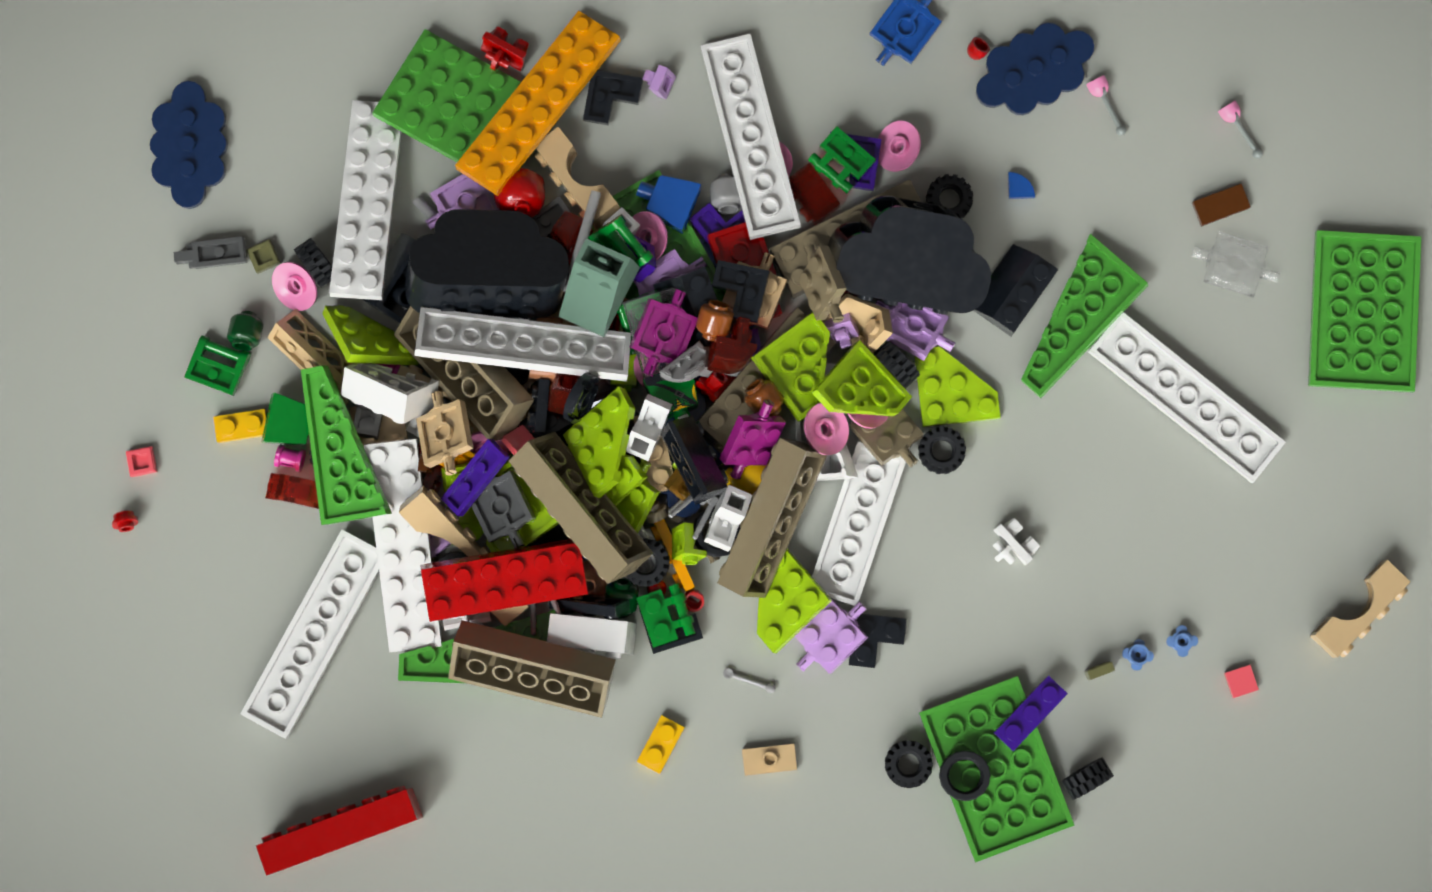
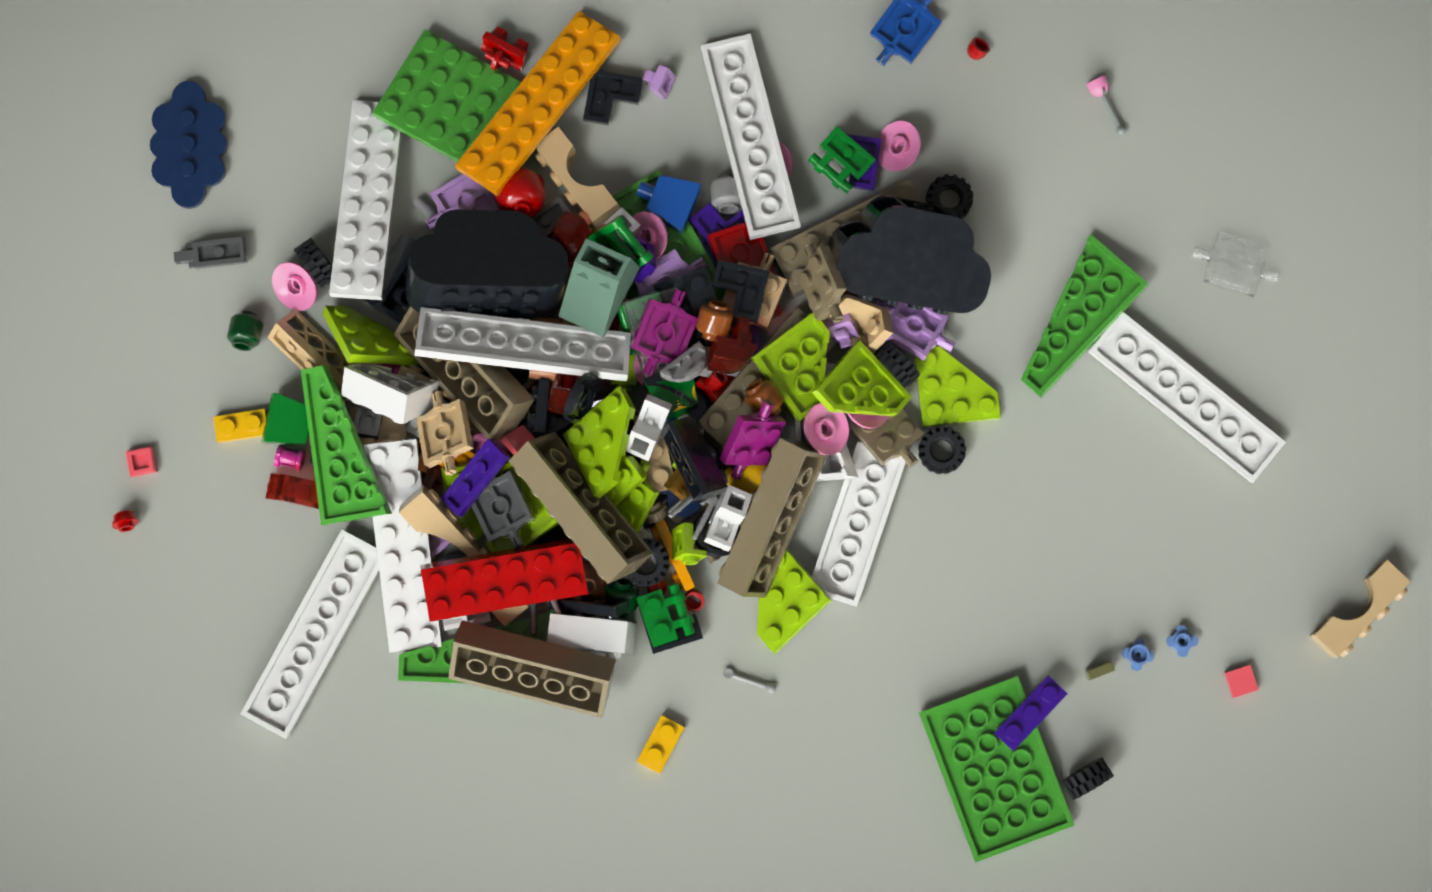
(213, 373): green plate -> none
(263, 256): olive tile -> none
(339, 831): red brick -> none
(585, 227): light grey bar -> none
(769, 759): tan plate -> none
(812, 195): clear red brick -> none
(831, 636): lavender plate -> none
(878, 629): black plate -> none
(924, 769): black tyre -> none
(984, 775): black tyre -> none
(1006, 534): white hips -> none
(1015, 288): black slope -> none
(1019, 187): blue tile -> none
(1034, 69): dark blue plate -> none
(1221, 205): reddish brown tile -> none
(1231, 114): hinge -> none
(1364, 311): bright green plate -> none

